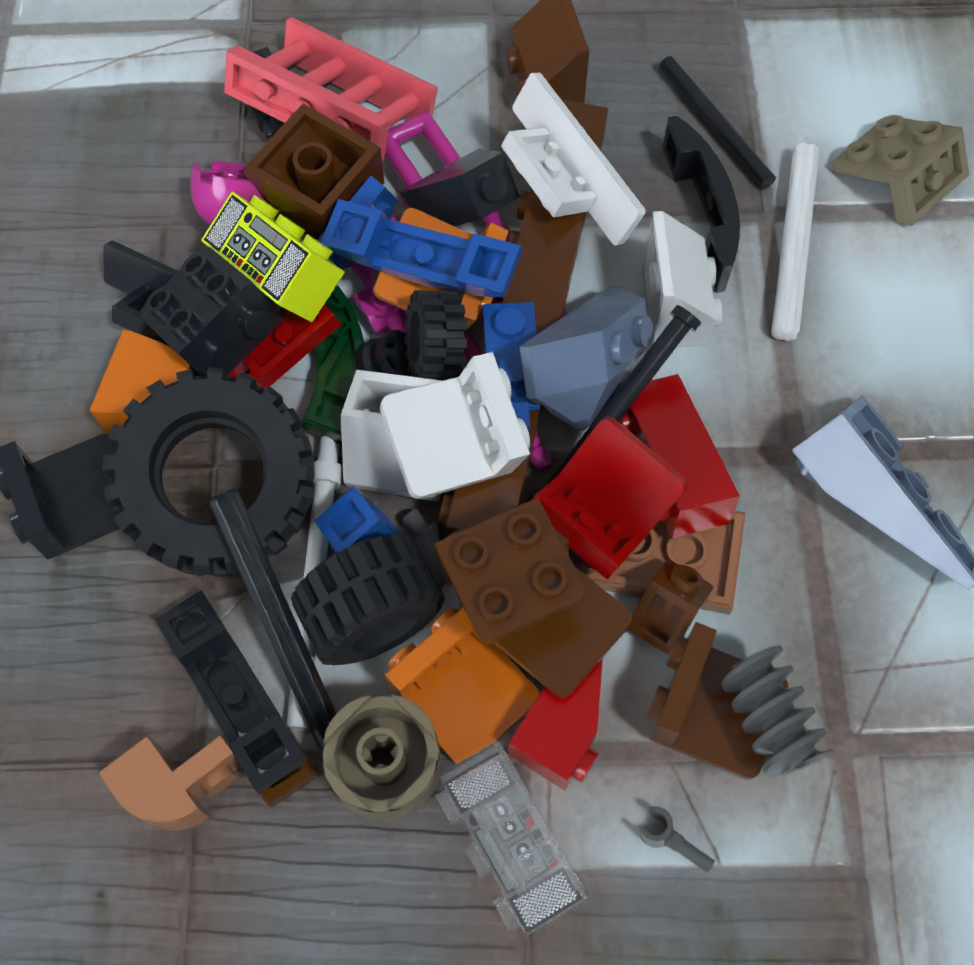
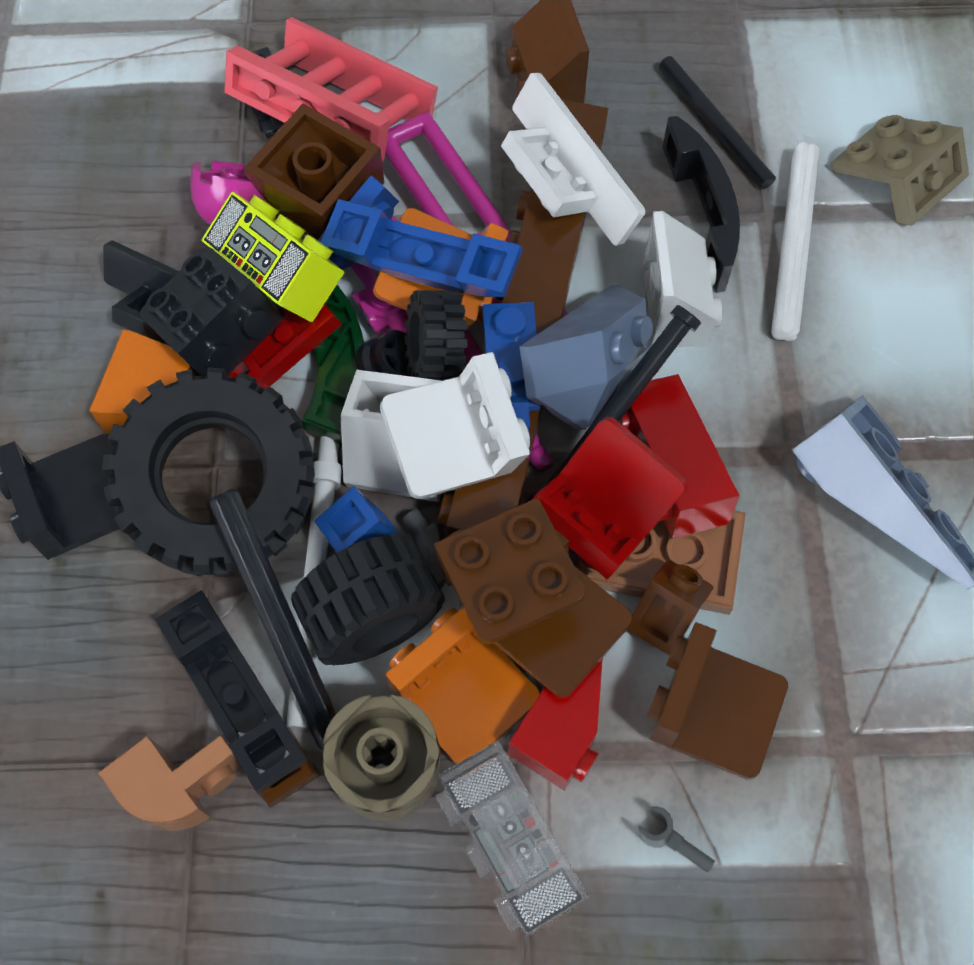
(464, 188): black slope -> none
(773, 713): dark grey piece -> none

